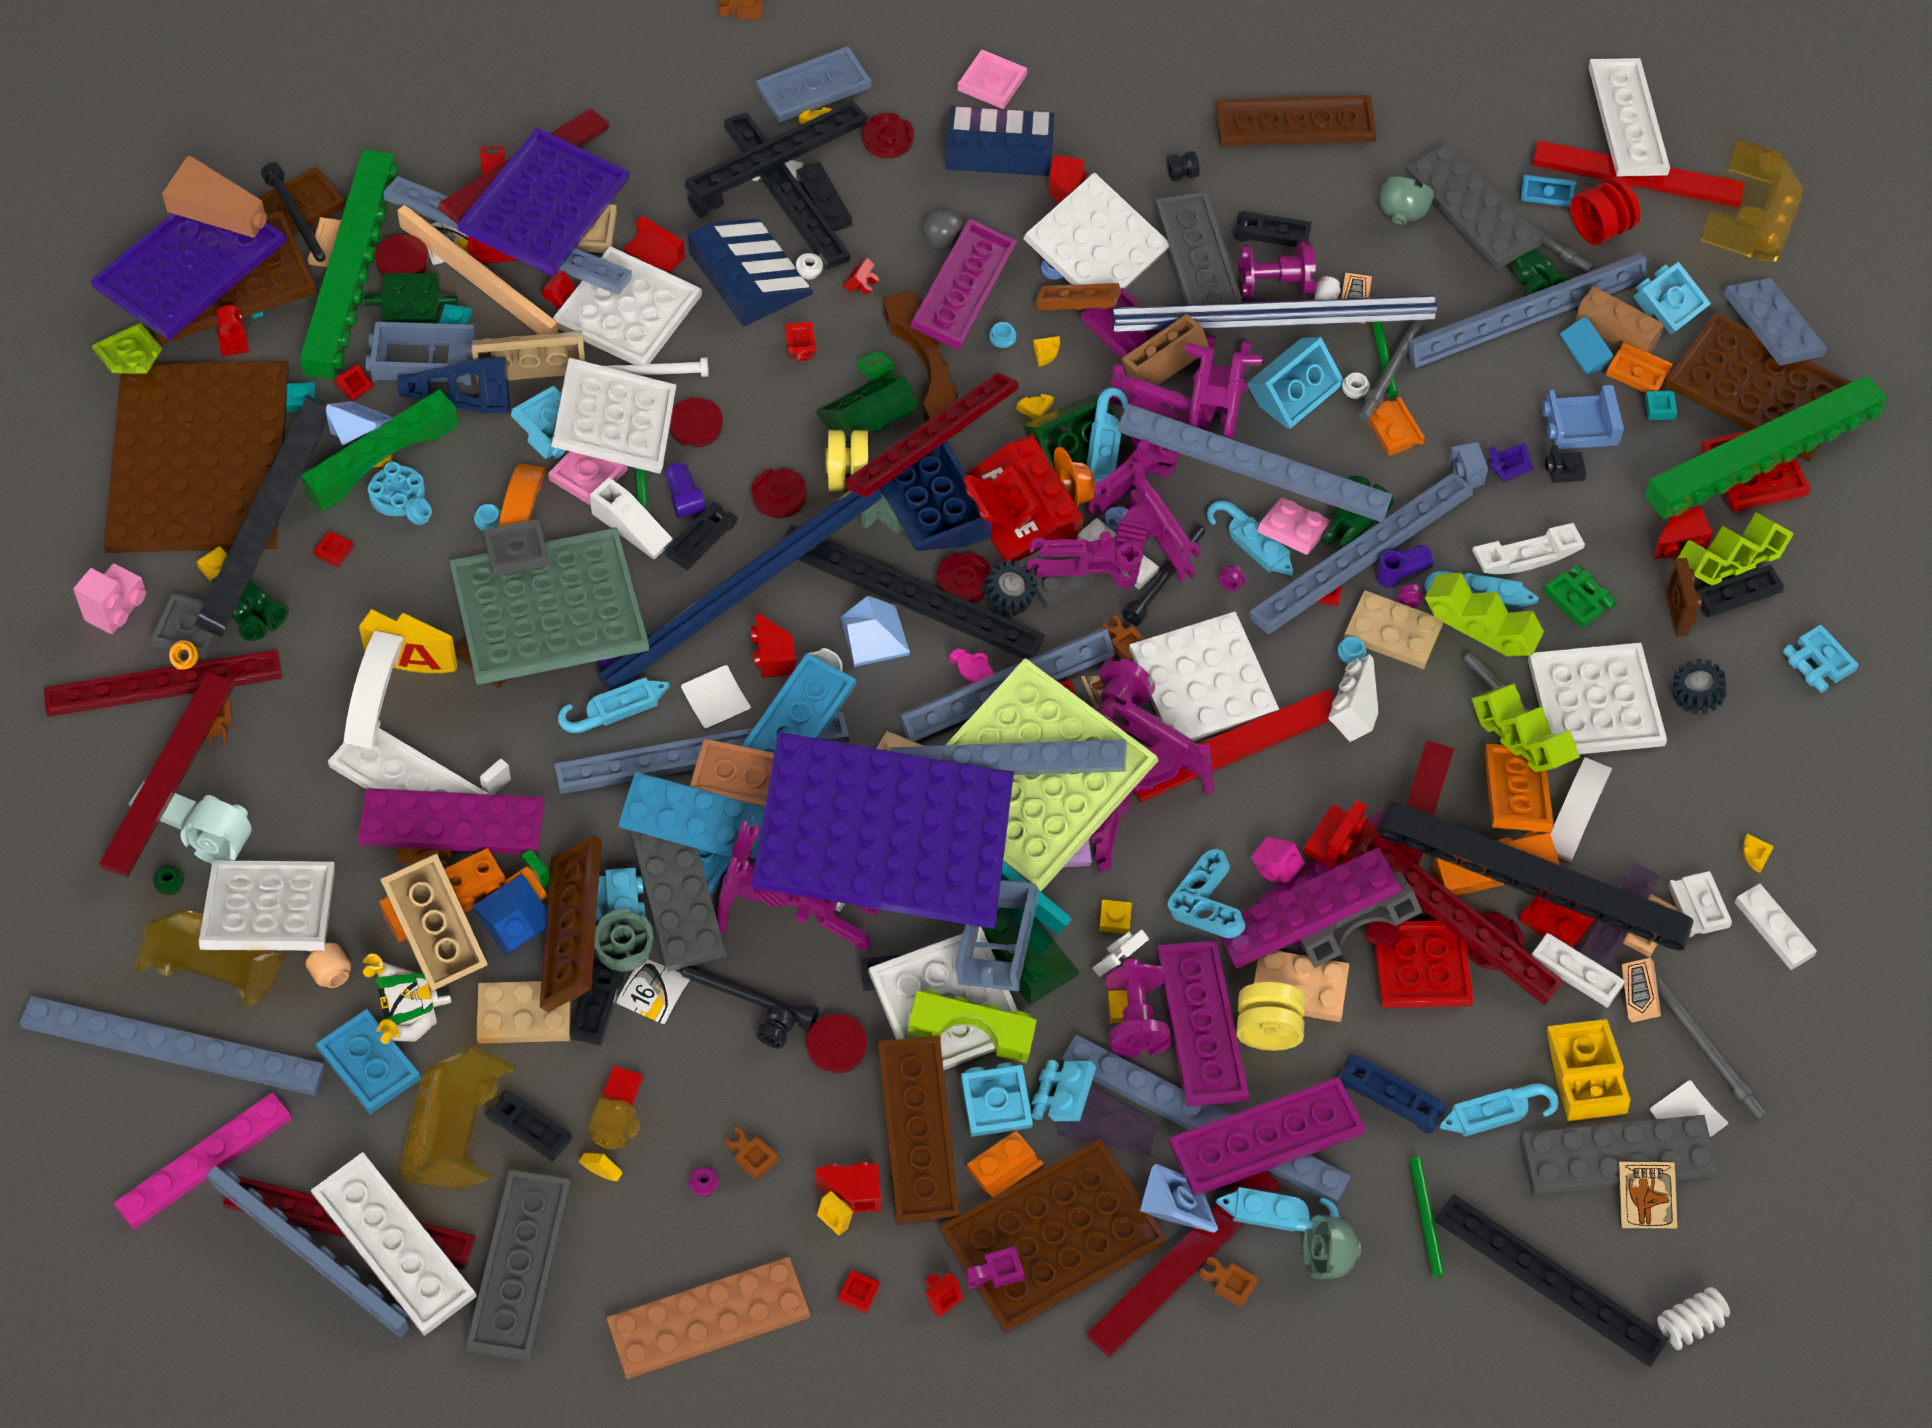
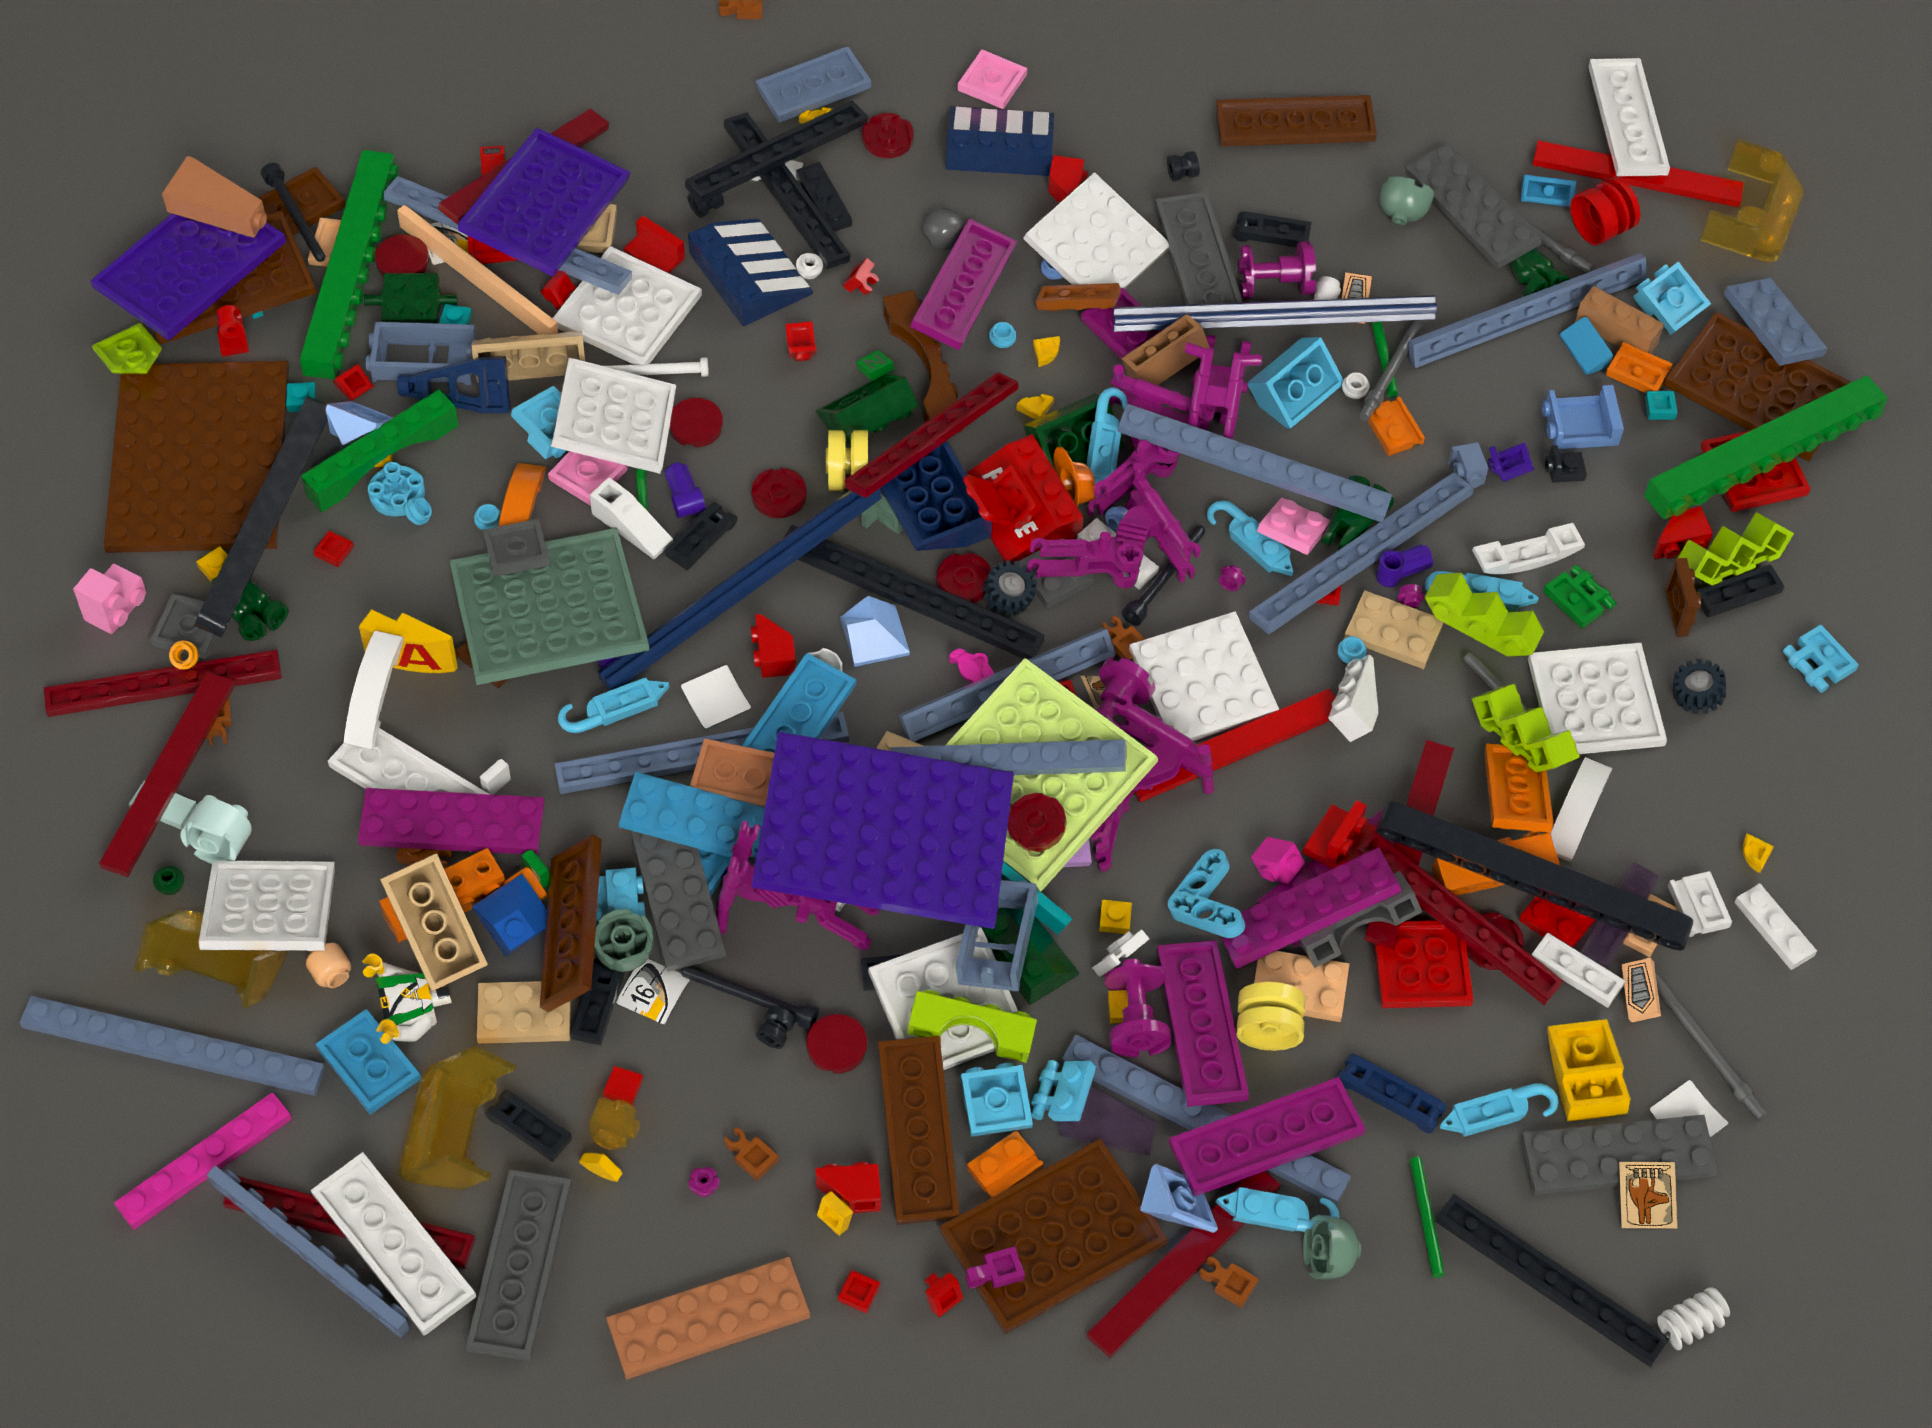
(1044, 826): none -> dark red tile

